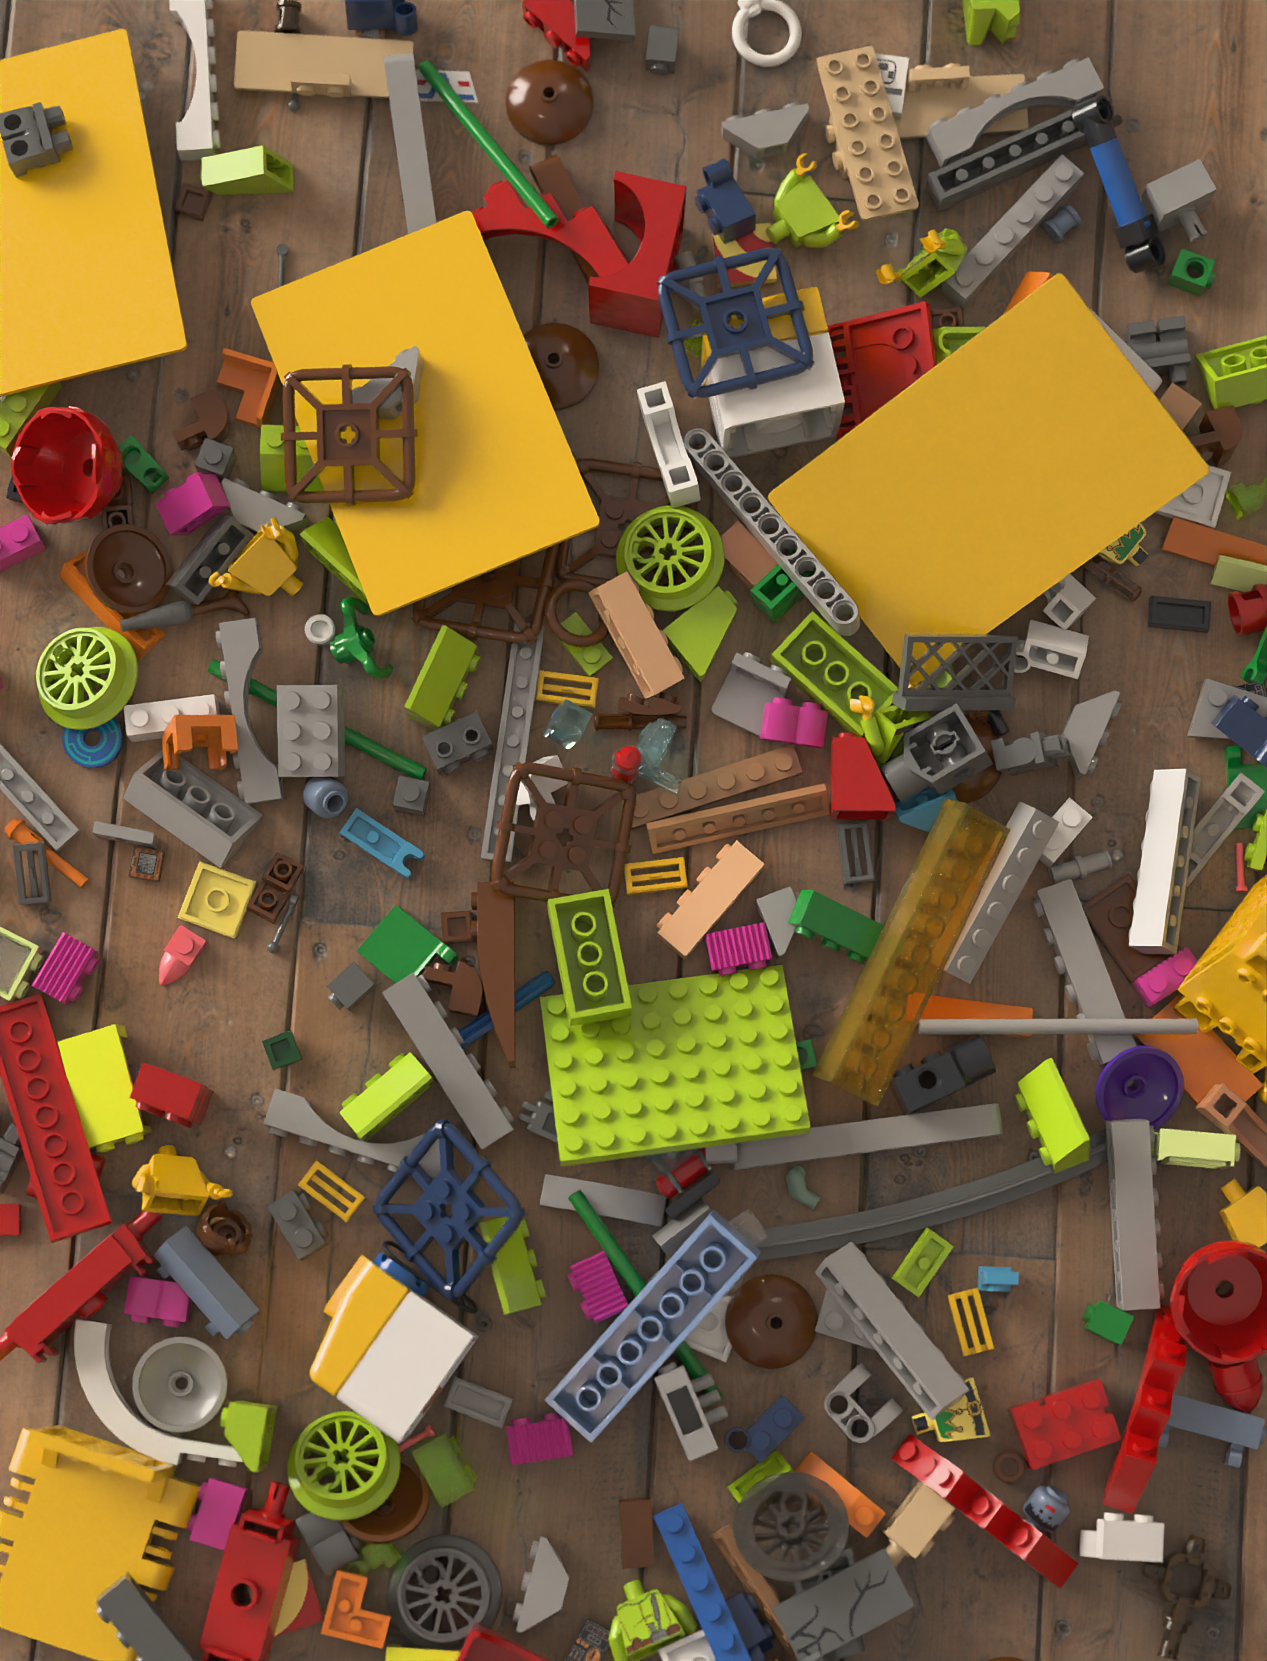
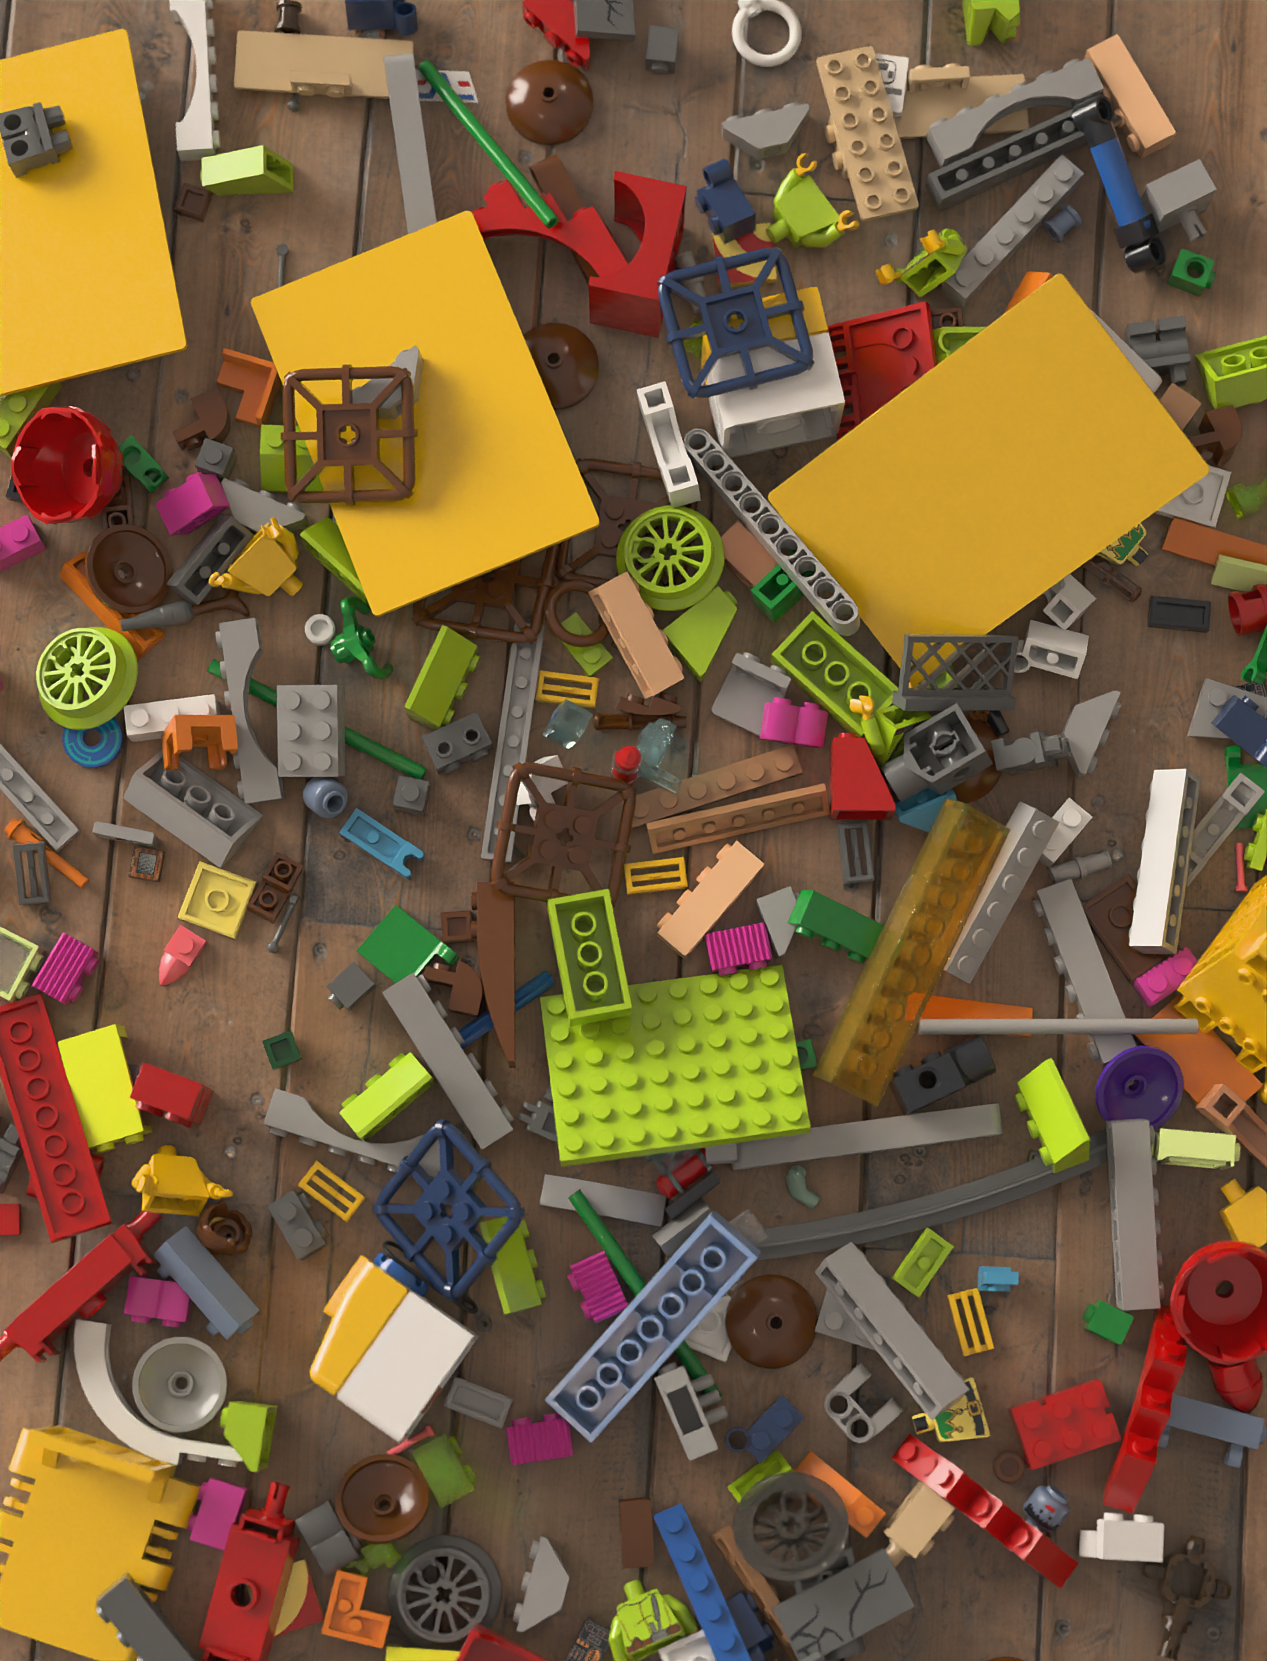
(326, 1499): lime piece -> none
(1131, 97): none -> light nougat brick

